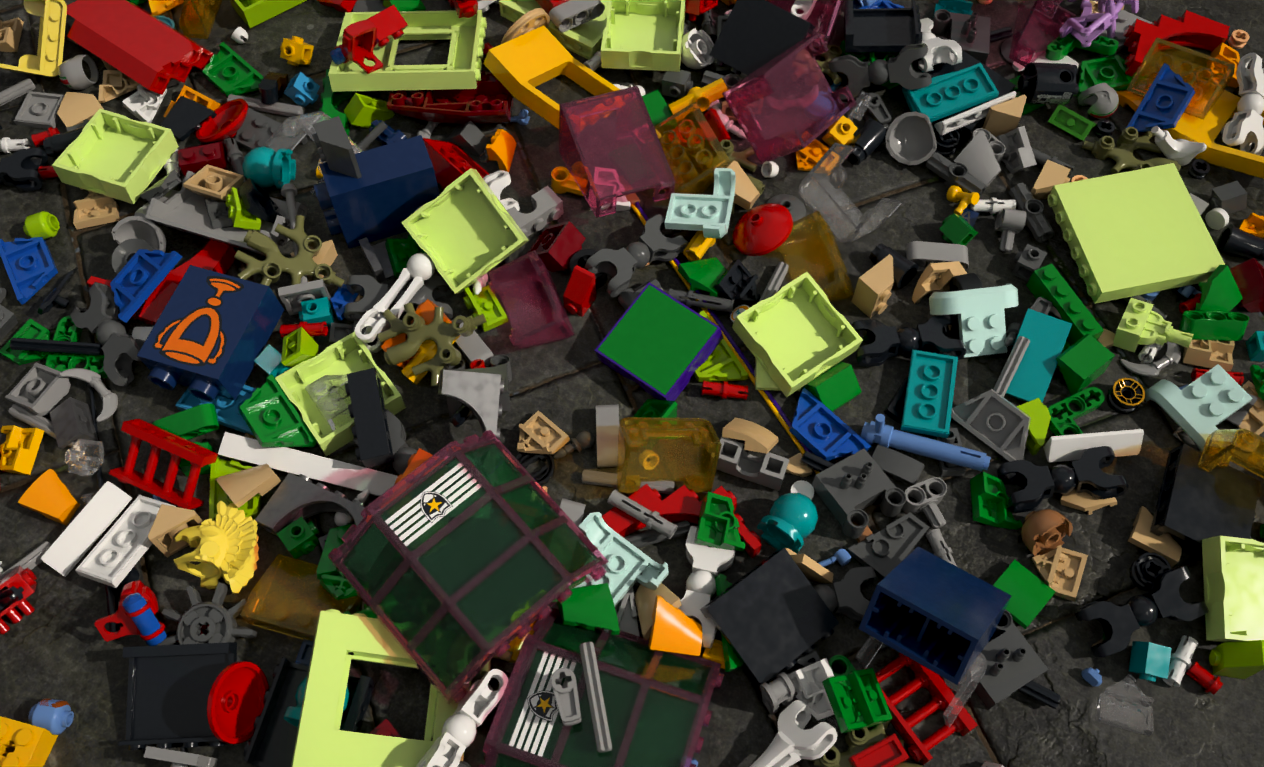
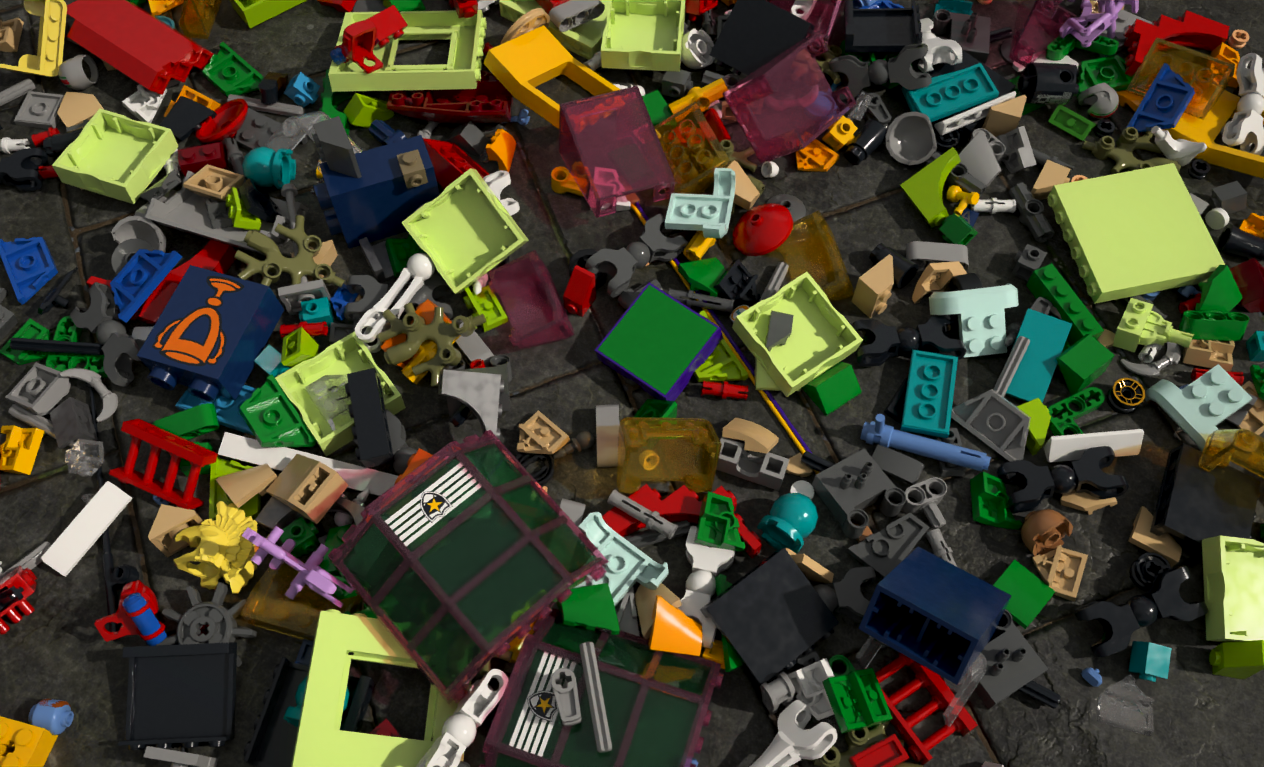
(41, 225): lime head -> none
(50, 498): light orange slope -> none
(95, 210): tan slope -> none
(114, 85): tan slope -> none
(122, 544): white tile -> none
(236, 702): red dish -> none
(239, 34): white hinge -> none
(296, 51): yellow brick -> none
(308, 487): none -> tan slope
(308, 573): none -> lavender piece
(372, 135): dark grey bar -> none
(412, 168): none -> dark tan bracket
(546, 208): light grey arch -> none
(558, 245): dark red slope -> none
(610, 480): light grey axle -> none
(730, 127): bar -> none
(778, 329): none -> dark grey slope
(823, 193): clear windscreen -> none
(823, 430): blue wing -> none
(841, 556): medium blue hand -> none
(926, 187): none -> lime arch
(1009, 223): light grey beam -> none
(1181, 661): white pin -> none
(1204, 678): red pin -> none

